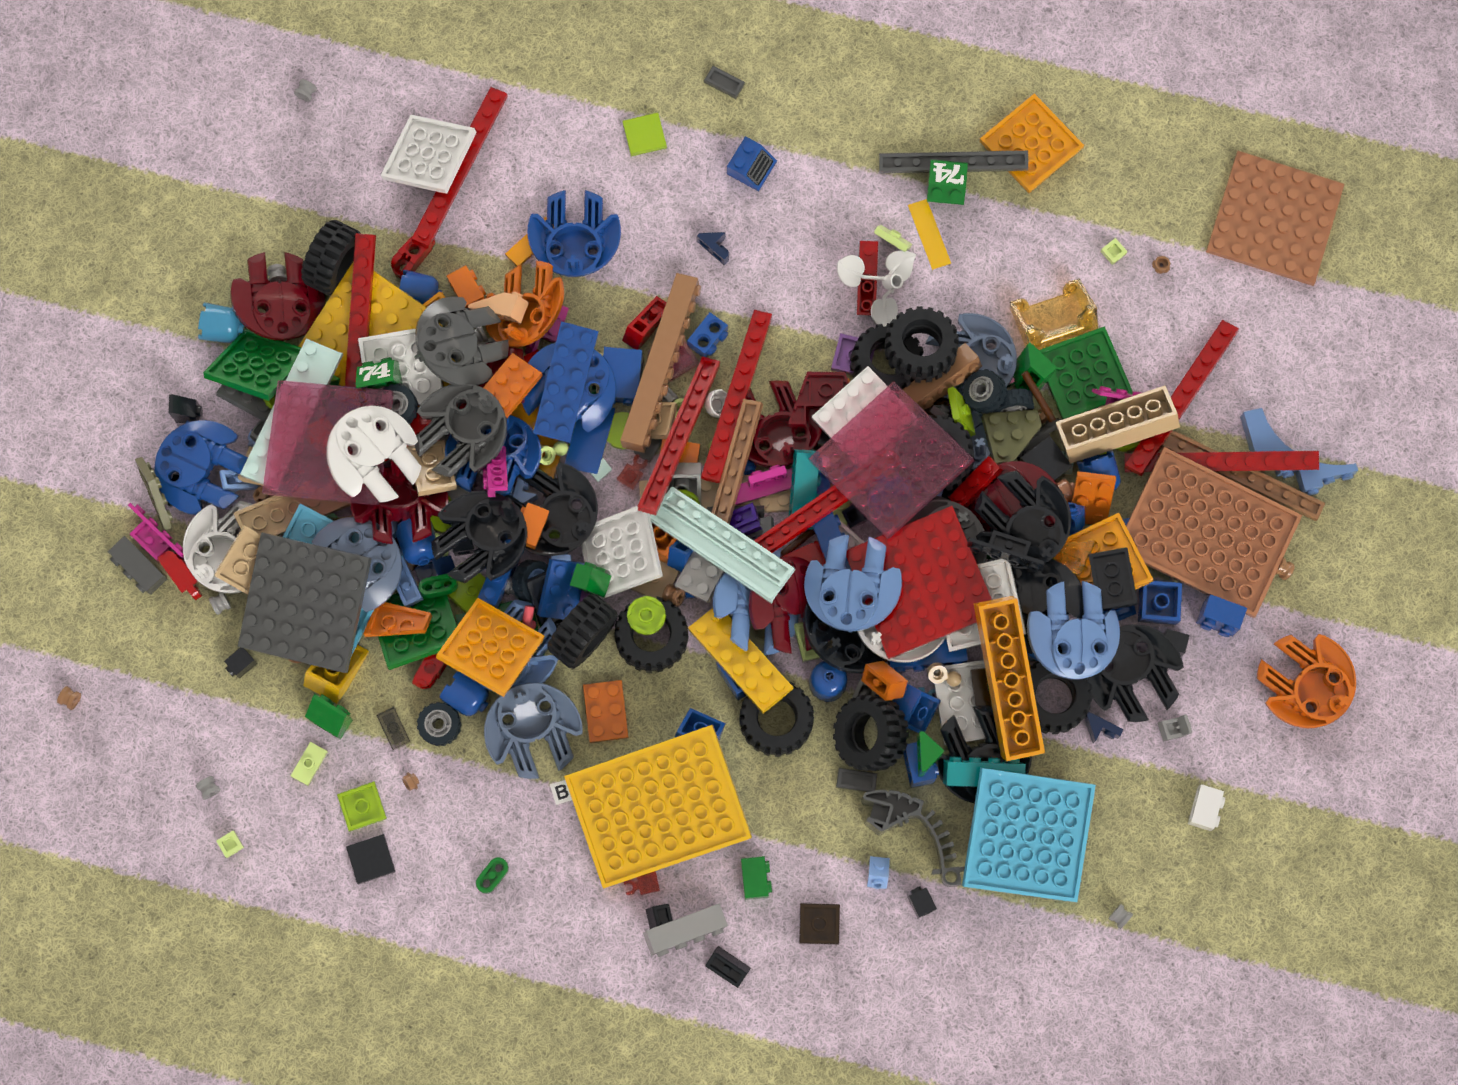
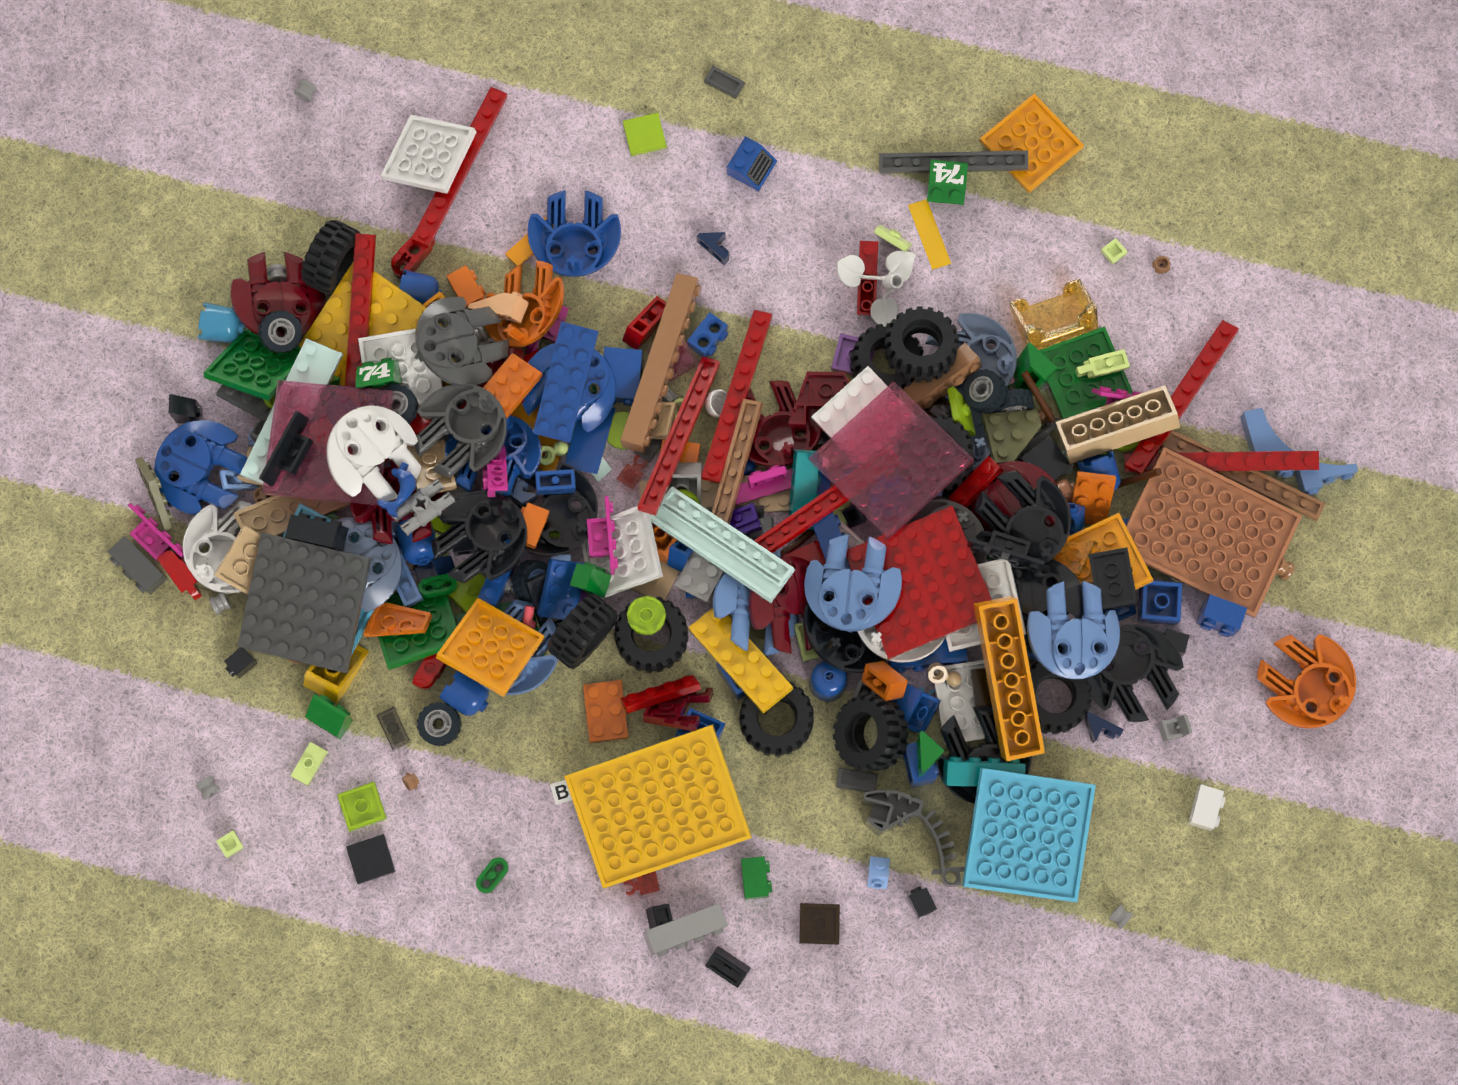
(69, 698): medium nougat wheel -> none
(268, 334): none -> black wheel
(289, 450): none -> black bracket
(317, 531): none -> black brick
(407, 483): none -> blue animal
(423, 498): none -> light grey pin
(529, 724): sand blue piece -> none
(555, 482): none -> blue brick
(600, 536): none -> dark pink bracket
(659, 694): none -> red plate
(672, 712): none -> dark red wing
(673, 594): medium nougat wheel -> none
(1104, 364): none -> yellowish green hinge
(1140, 477): none -> reddish brown bar
(1275, 218): nougat plate -> none

